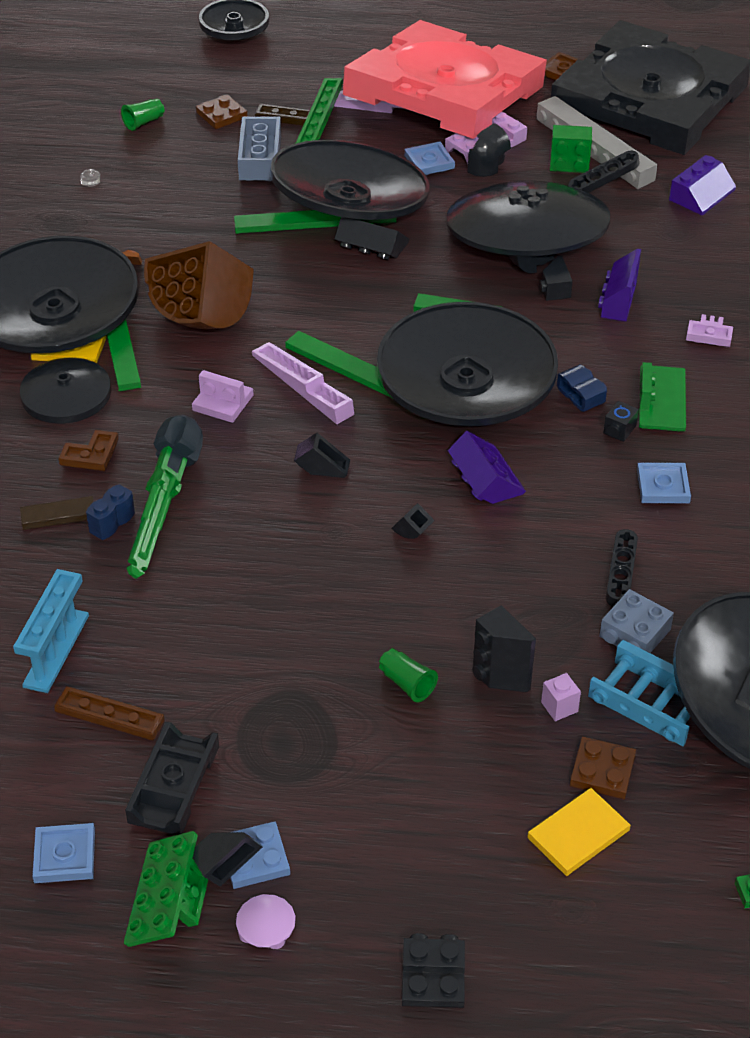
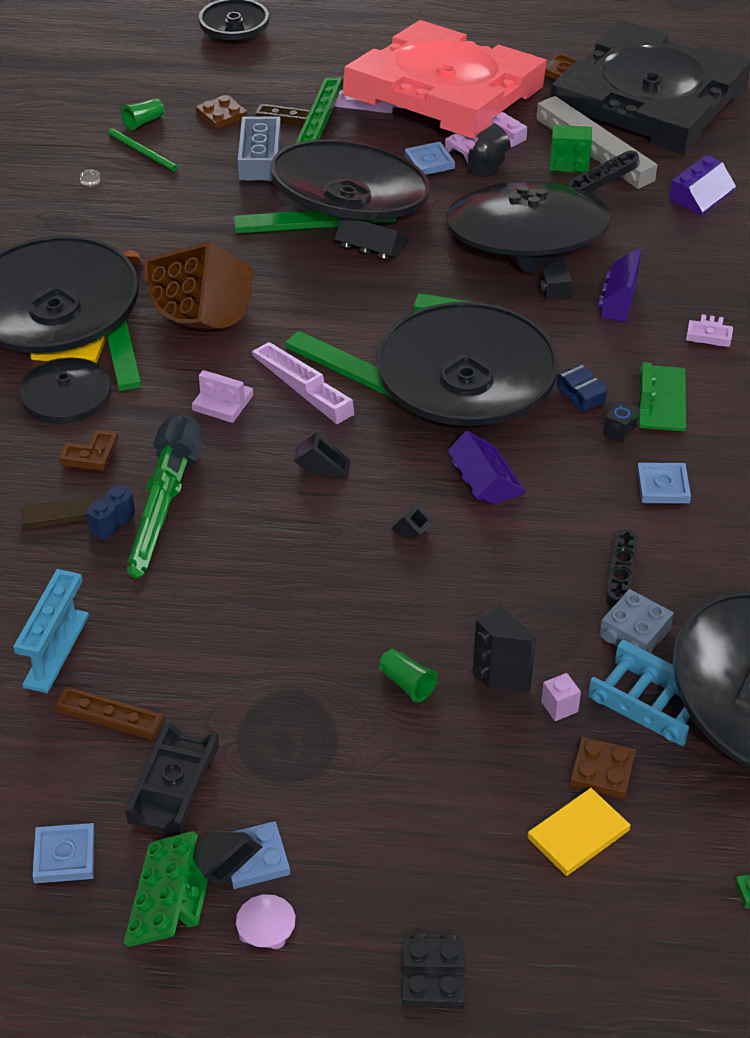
(142, 149): none -> green piece

